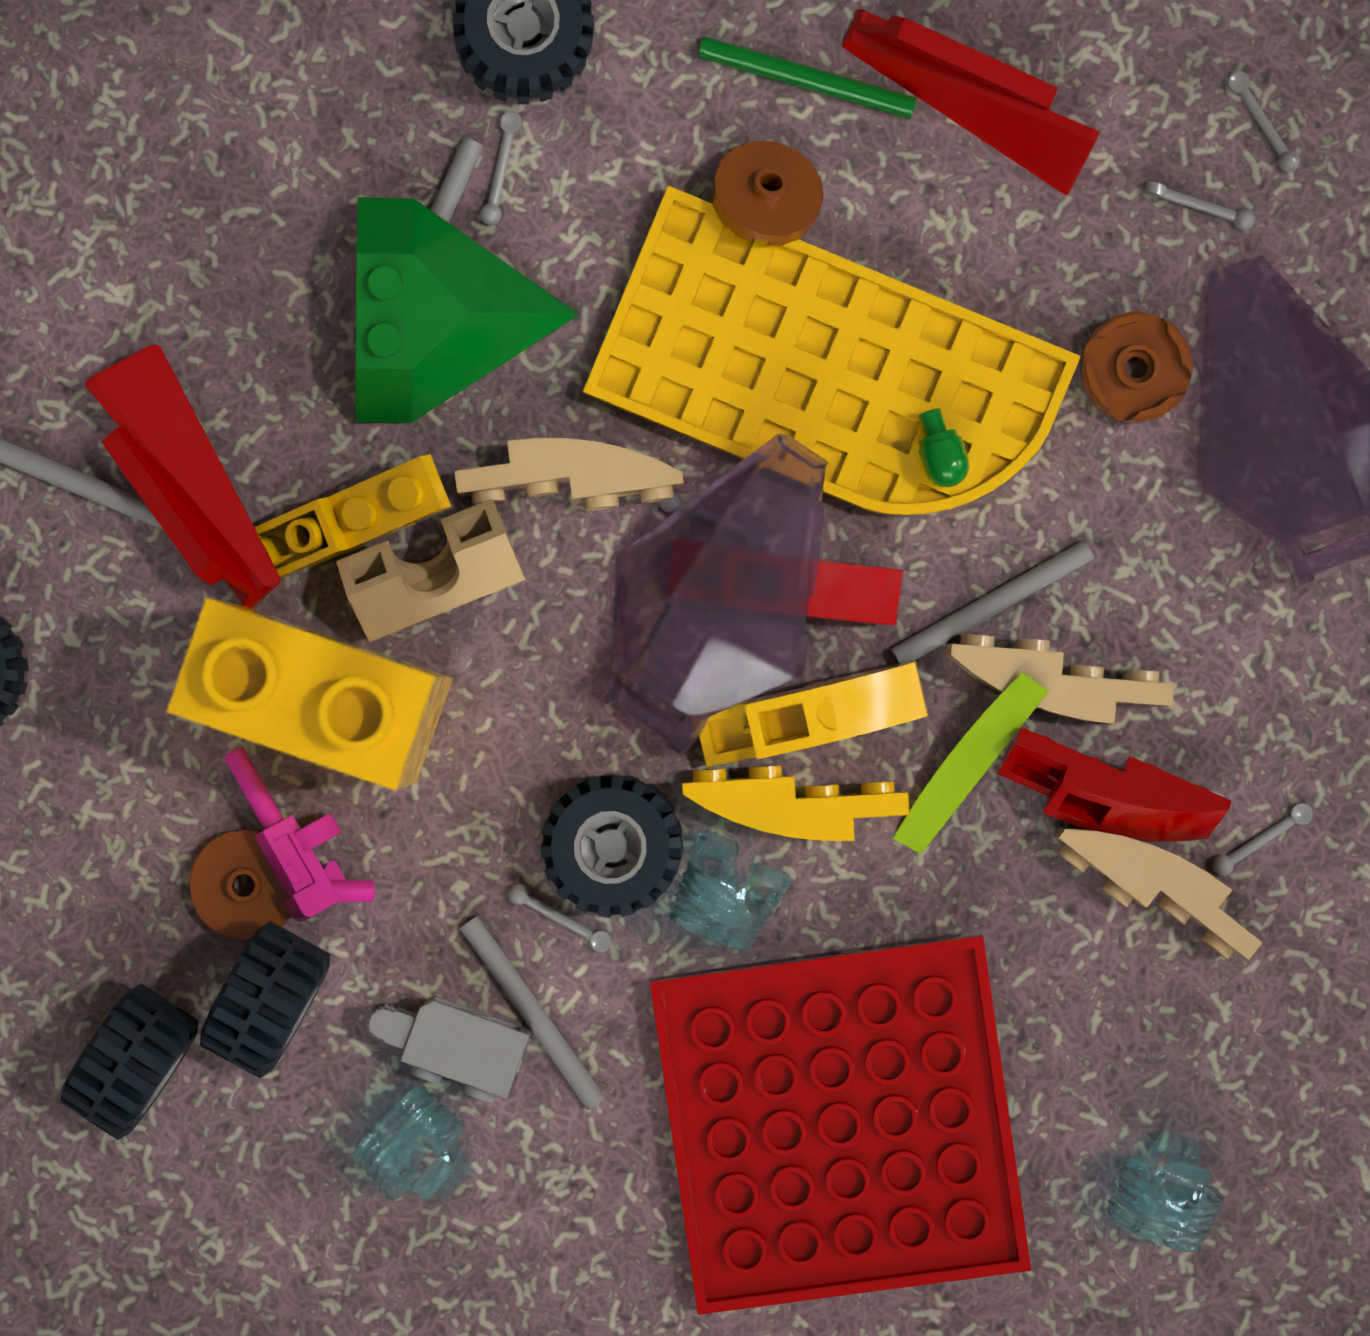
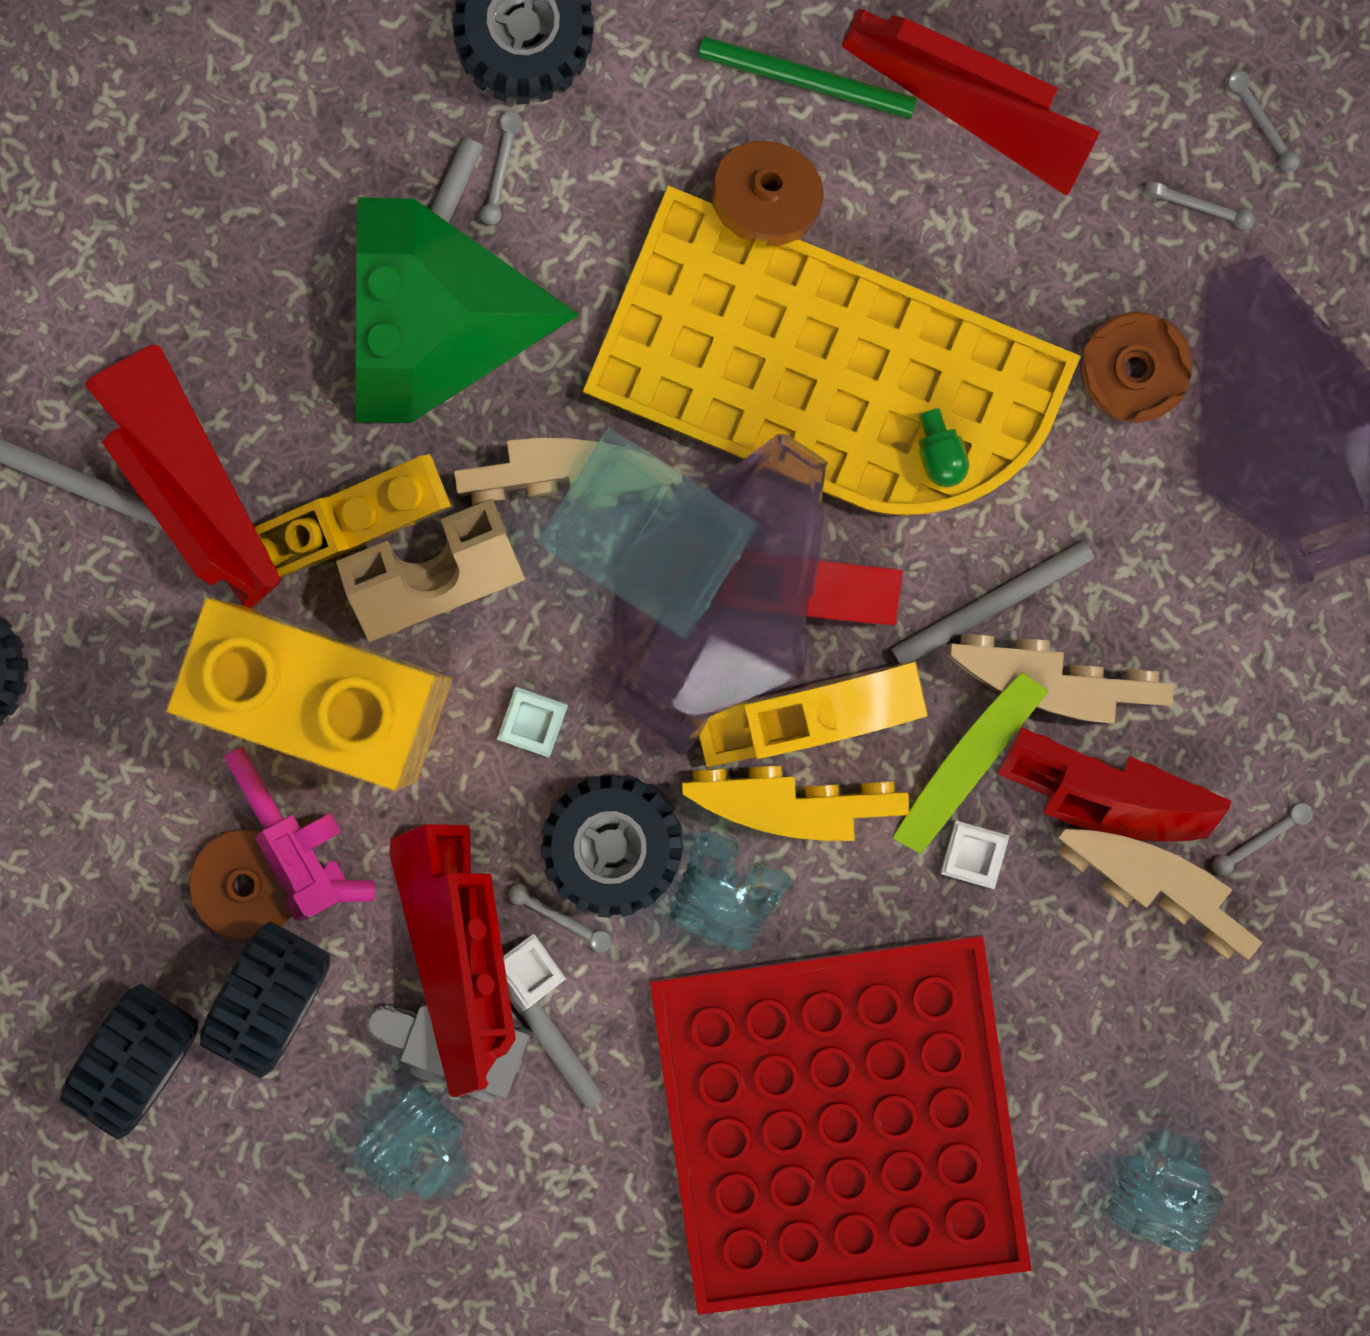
(455, 950): none -> red wedge
(530, 973): none -> white tile
(532, 722): none -> light aqua tile
(648, 533): none -> clear light blue piece
(974, 854): none -> white tile

